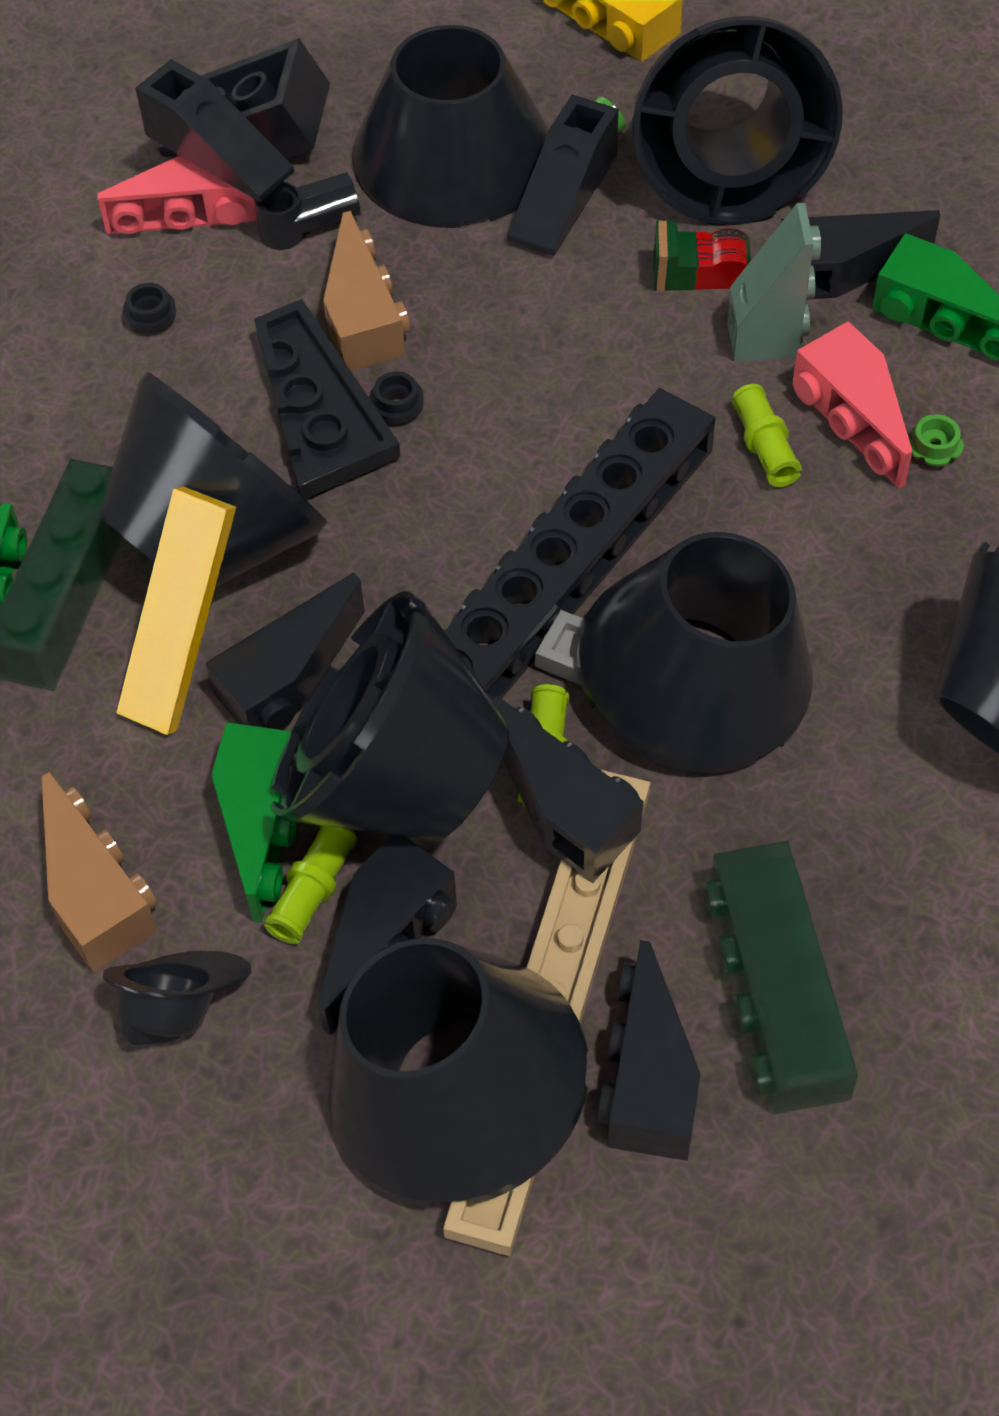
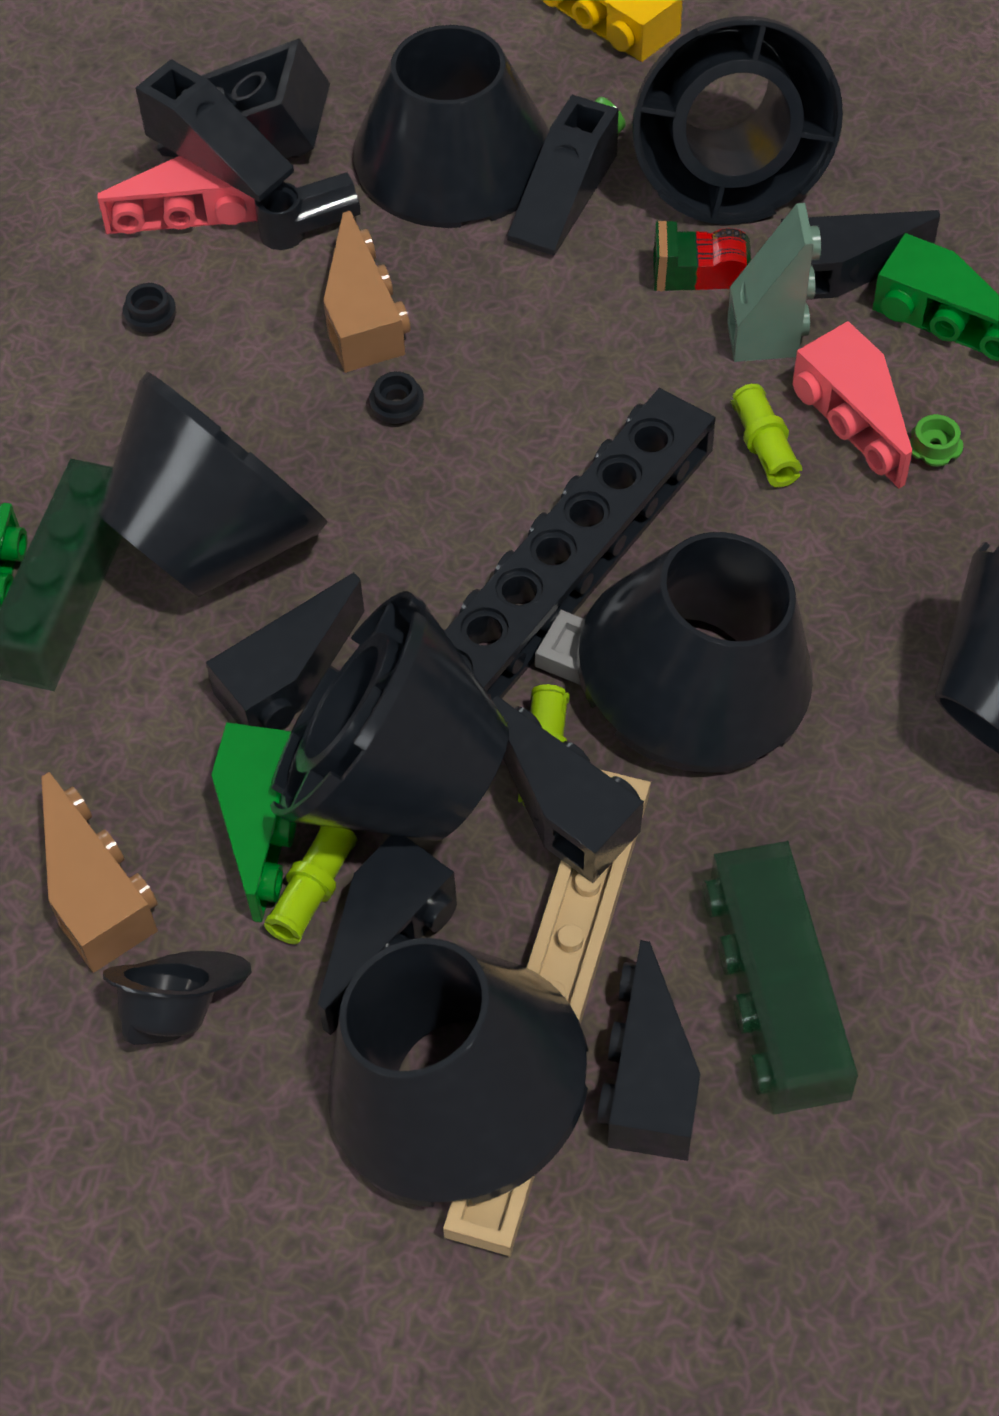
(175, 609): yellow tile -> none
(321, 406): black wing -> none

